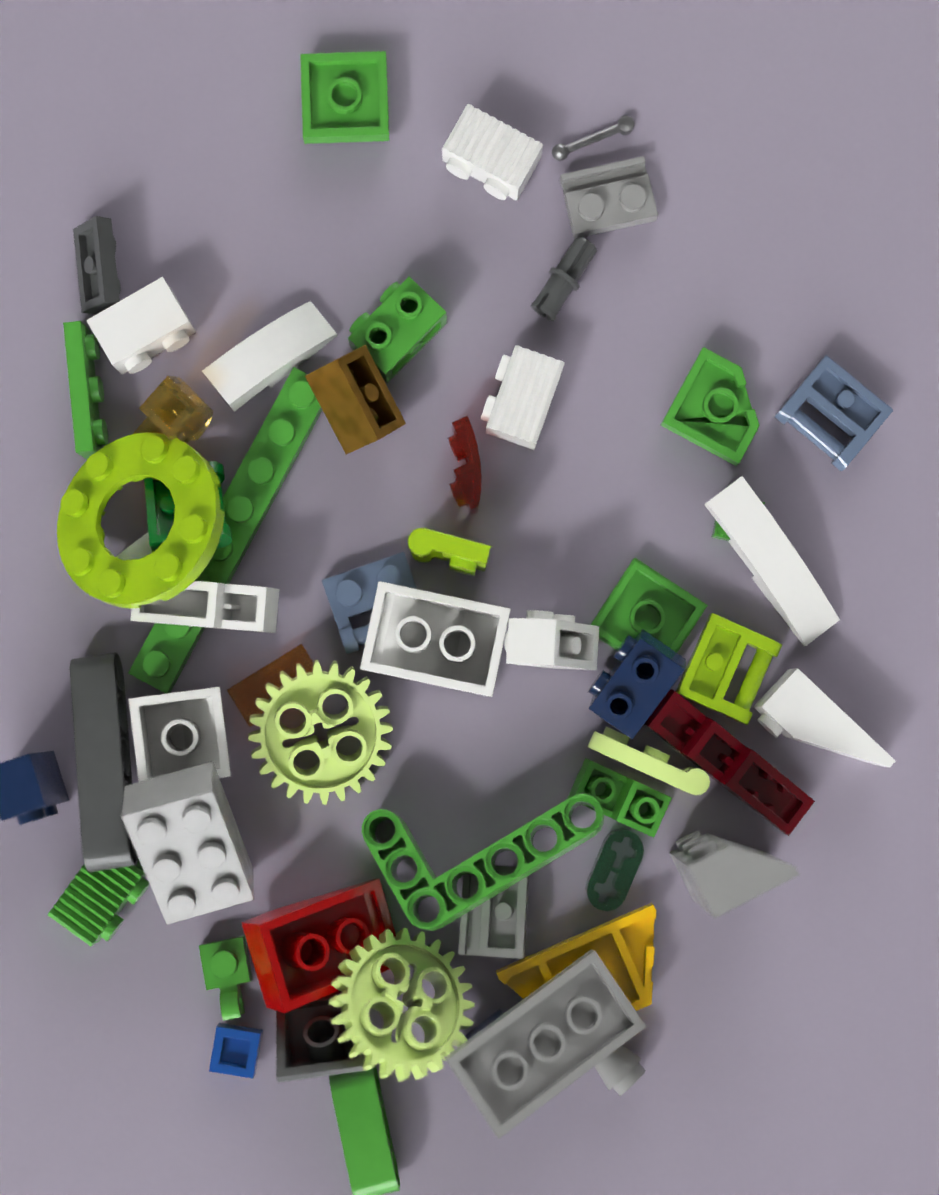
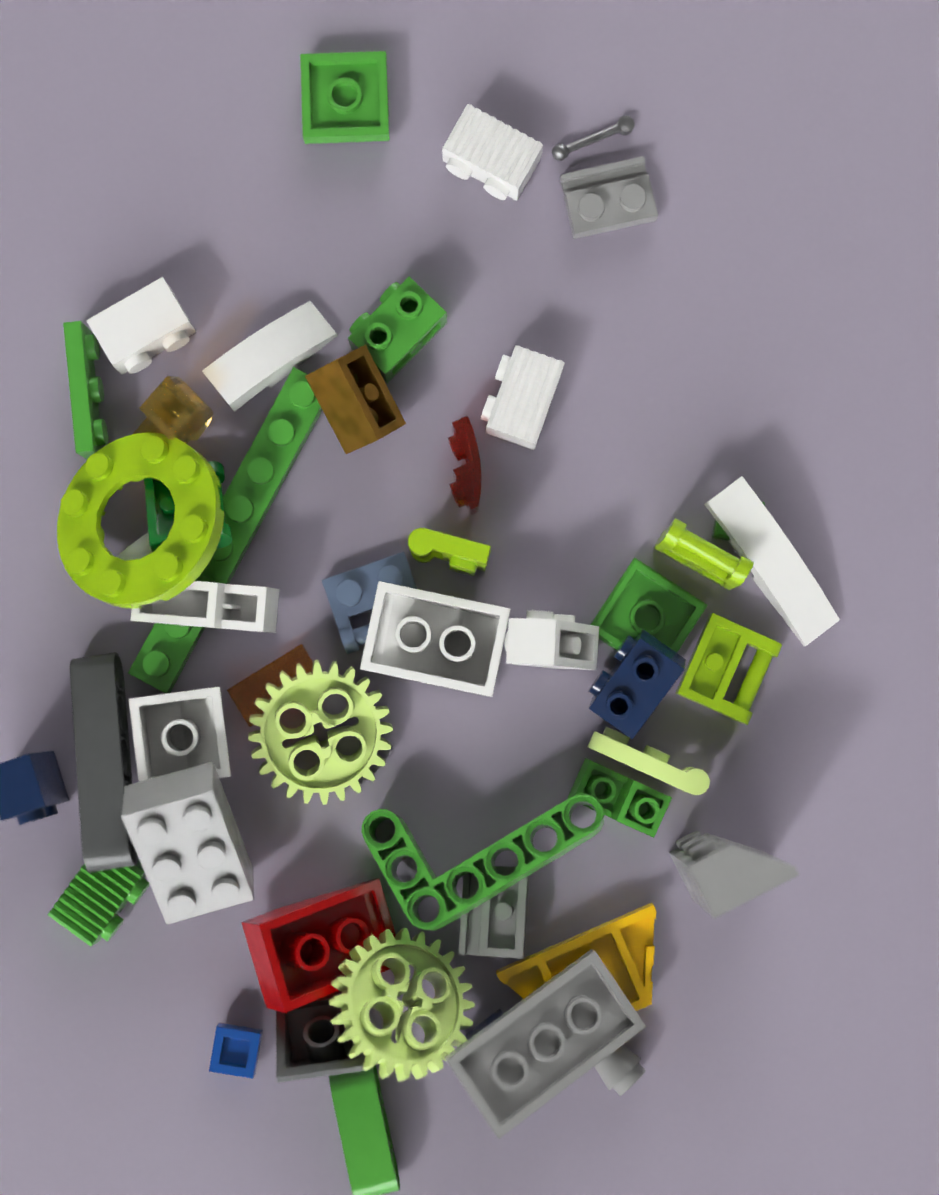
(96, 265): dark grey plate -> none
(226, 967): bright green plate -> none
(564, 278): dark grey axle -> none
(624, 873): clear green beam -> none
(703, 556): none -> lime plate
(714, 408): bright green plate -> none
(729, 762): dark red slope -> none
(808, 715): white slope -> none
(844, 403): sand blue plate -> none

